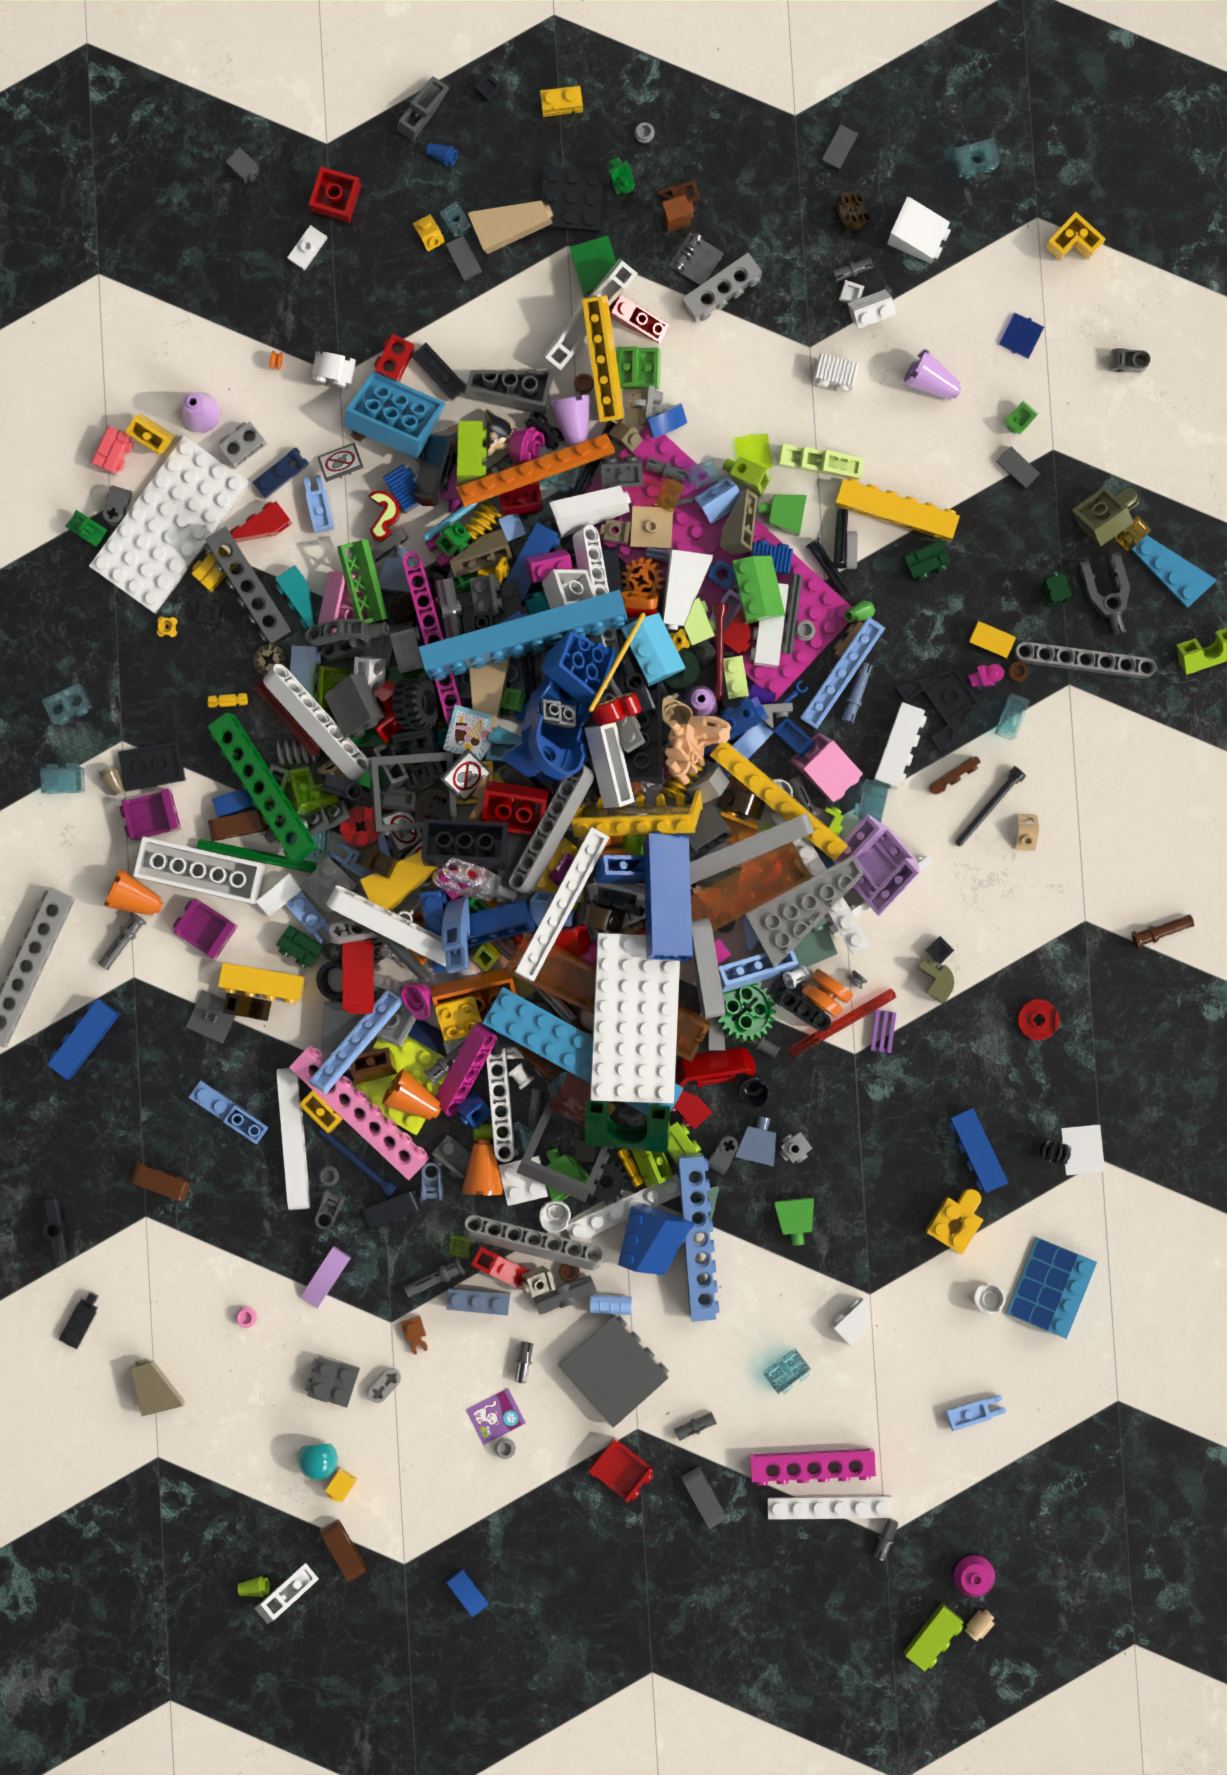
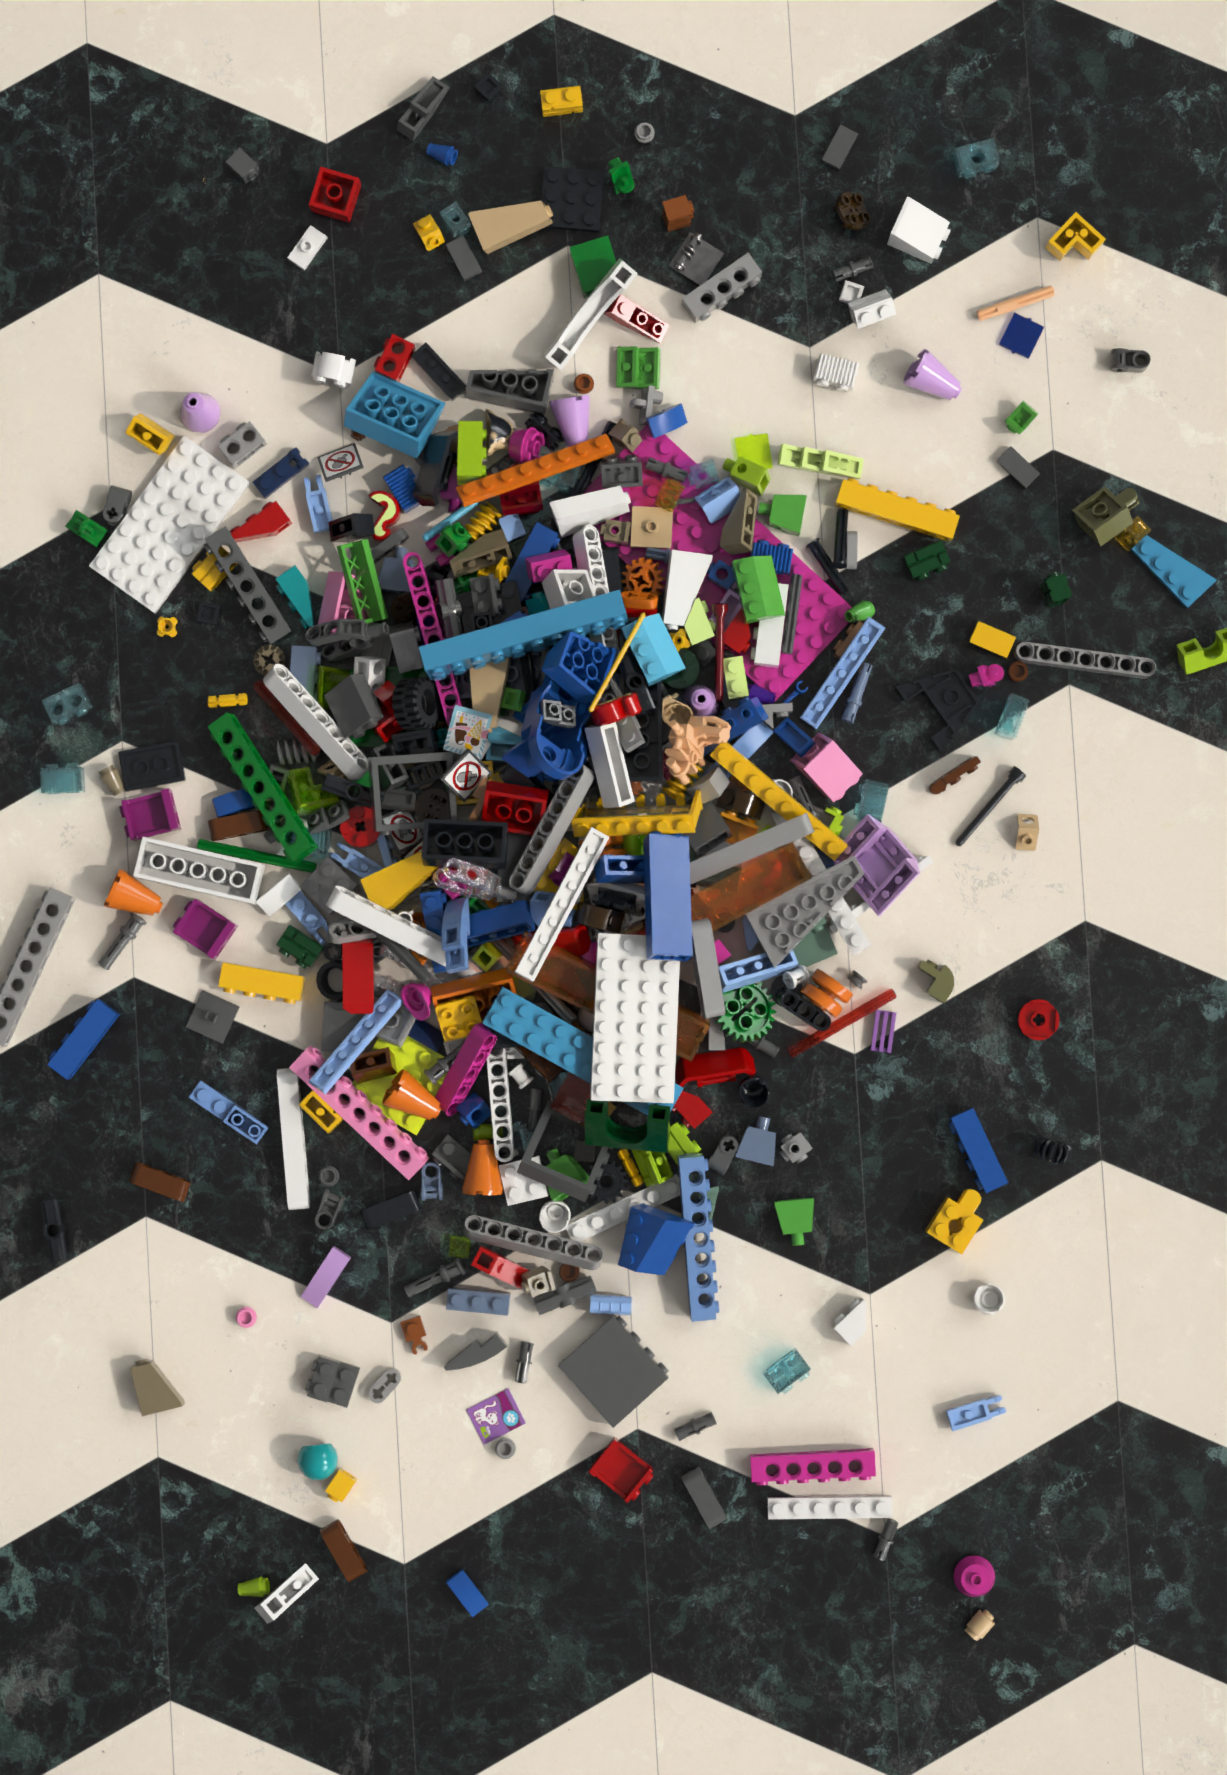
(80, 1321): black hinge -> none
(112, 450): coral brick -> none
(247, 1006): dark brown brick -> none
(276, 360): orange bush -> none
(351, 528): none -> black brick
(376, 861): dark brown brick -> none
(387, 1187): dark blue piece -> none
(477, 1353): none -> dark grey slope
(603, 358): yellow brick -> none
(689, 189): reddish brown slope -> none
(805, 630): light grey plate -> none
(899, 745): white brick -> none
(934, 1637): lime brick -> none
(939, 950): black plate -> none
(1015, 303): none -> light nougat axle
(1051, 1287): slope -> none
(1085, 1151): white sticker -> none
(1120, 598): dark grey piece -> none
(1153, 934): reddish brown pin -> none

